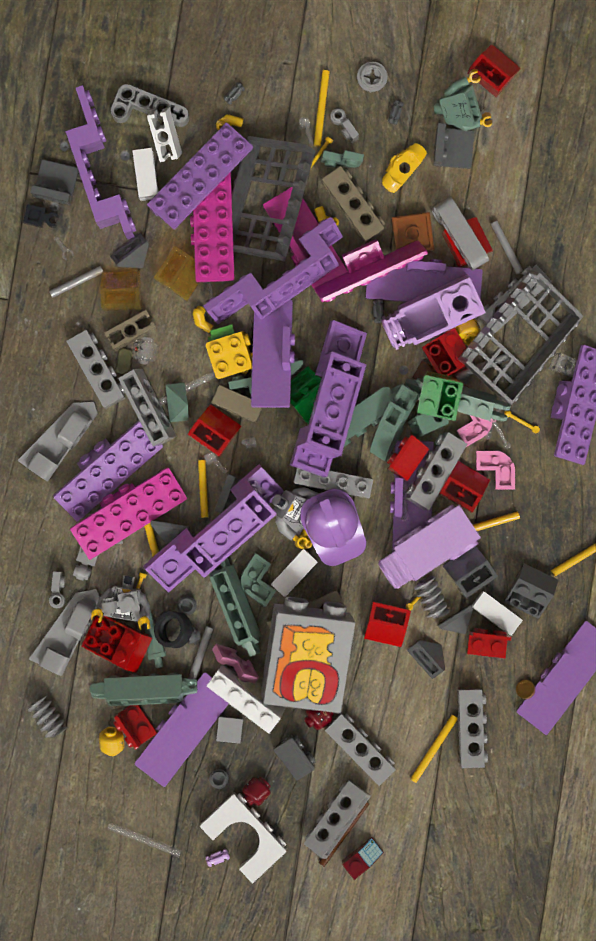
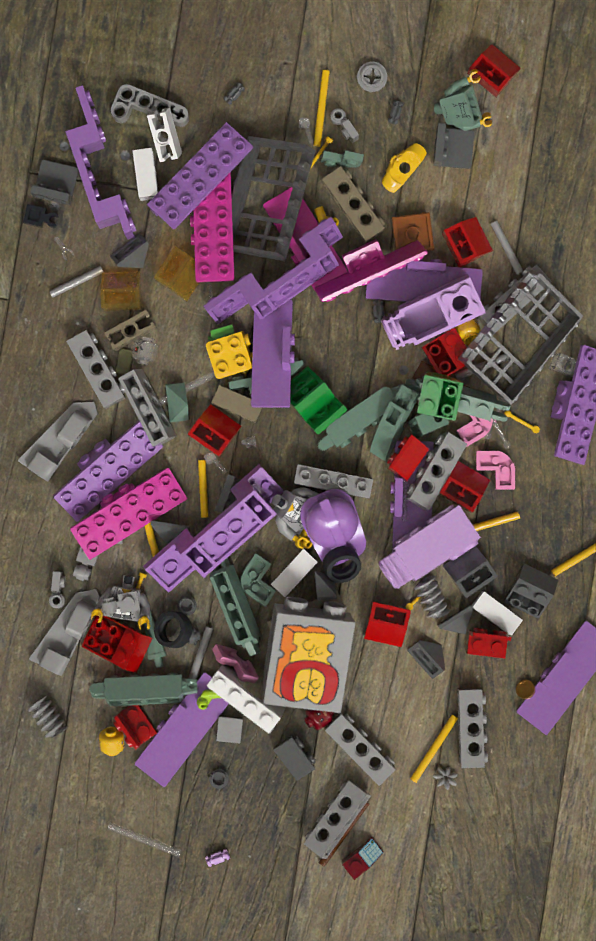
(199, 319): yellow arm -> none
(205, 698): none -> lime arm
(231, 120): yellow arm -> none
(234, 811): white arch -> none
(256, 791): dark red head -> none
(324, 587): none -> dark grey slope
(334, 402): medium lavender bracket -> none
(347, 573): none -> black tyre
(445, 778): none -> light grey plant
(460, 233): light grey beam -> none

